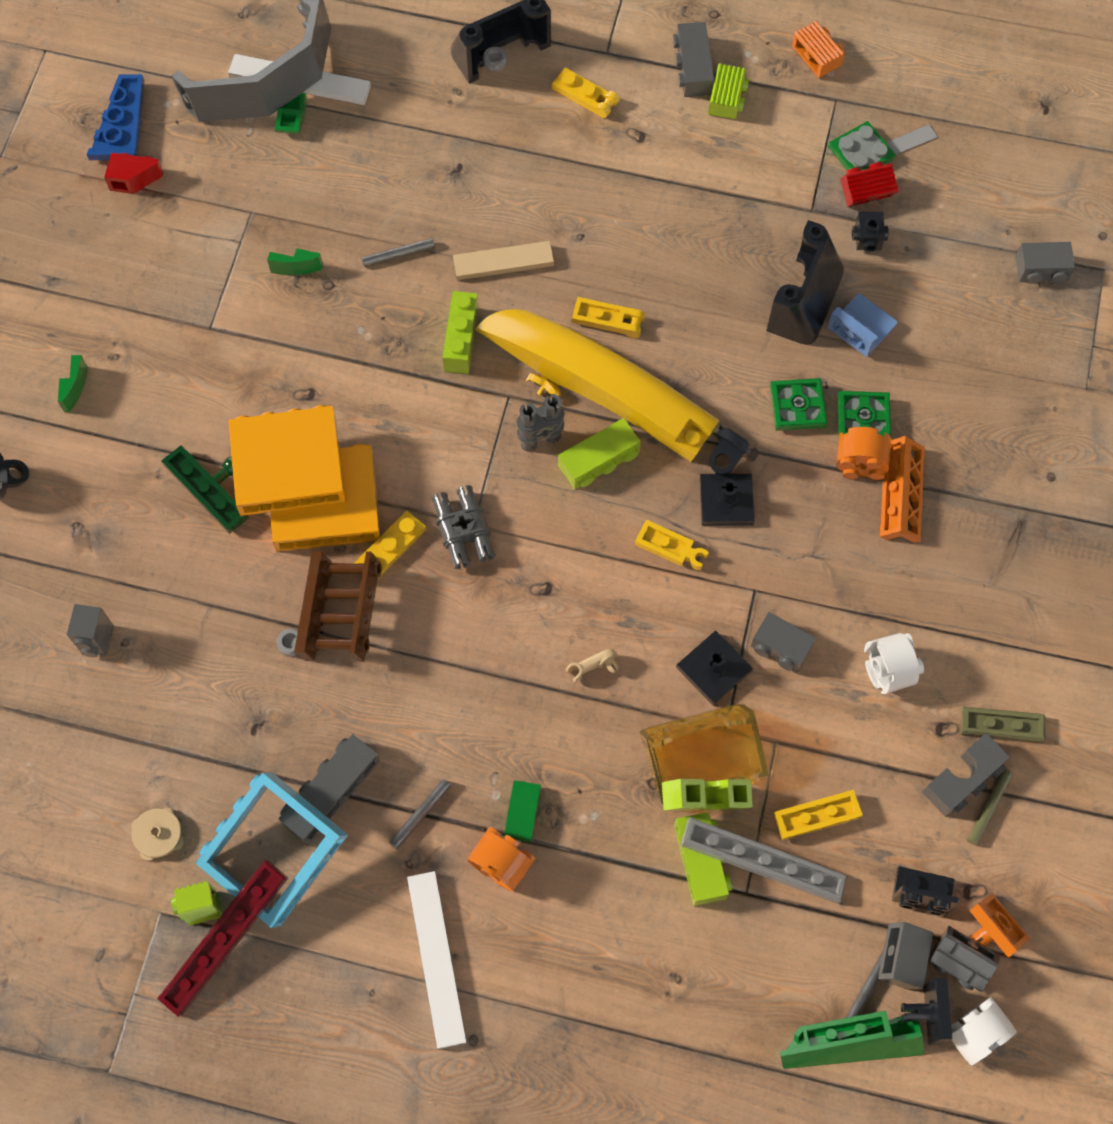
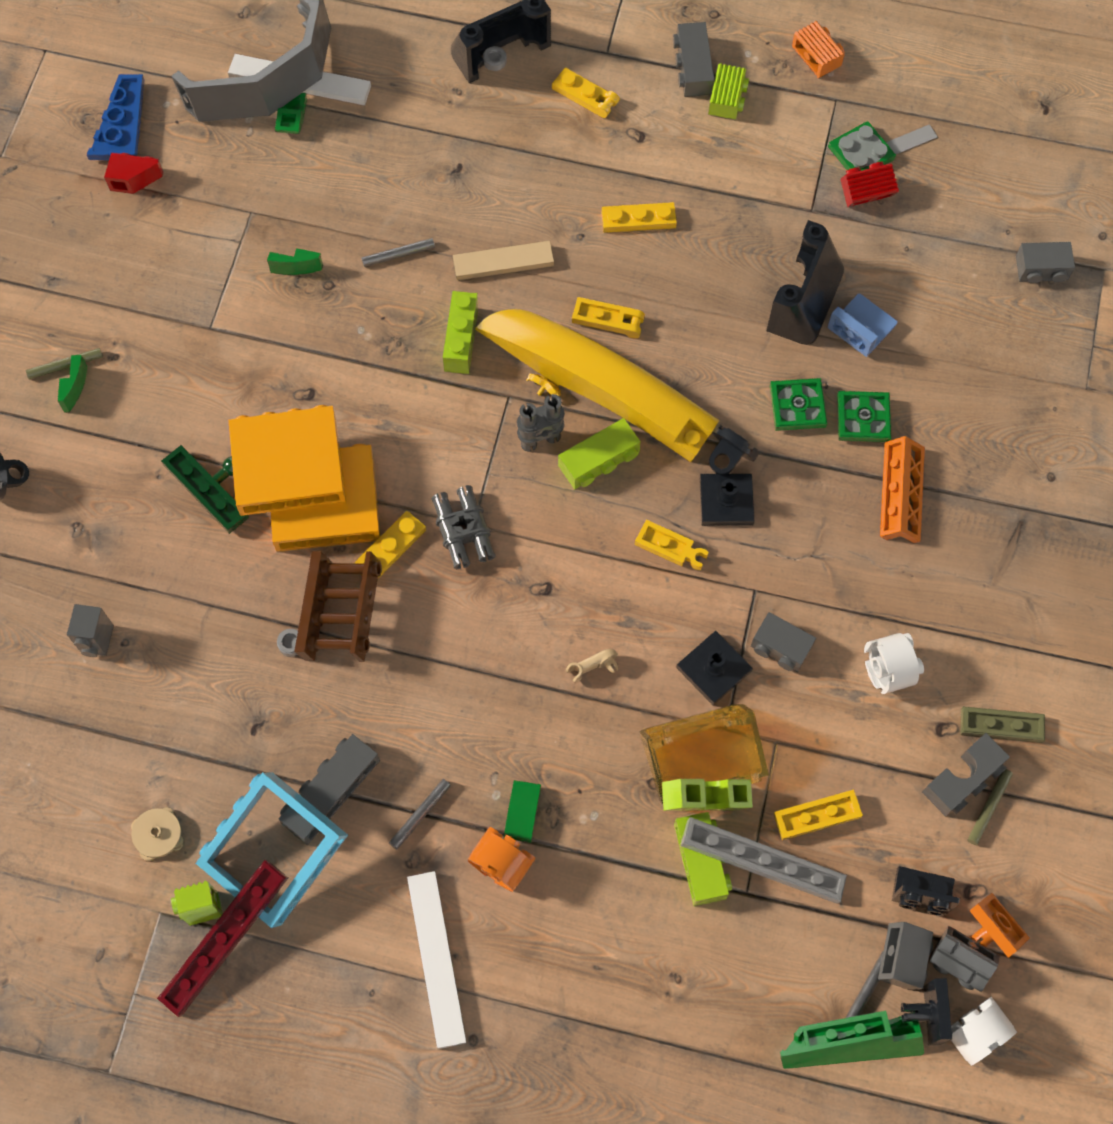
(61, 364): none -> olive bar
(638, 217): none -> yellow plate
(863, 453): orange brick -> none
(870, 231): black brick -> none

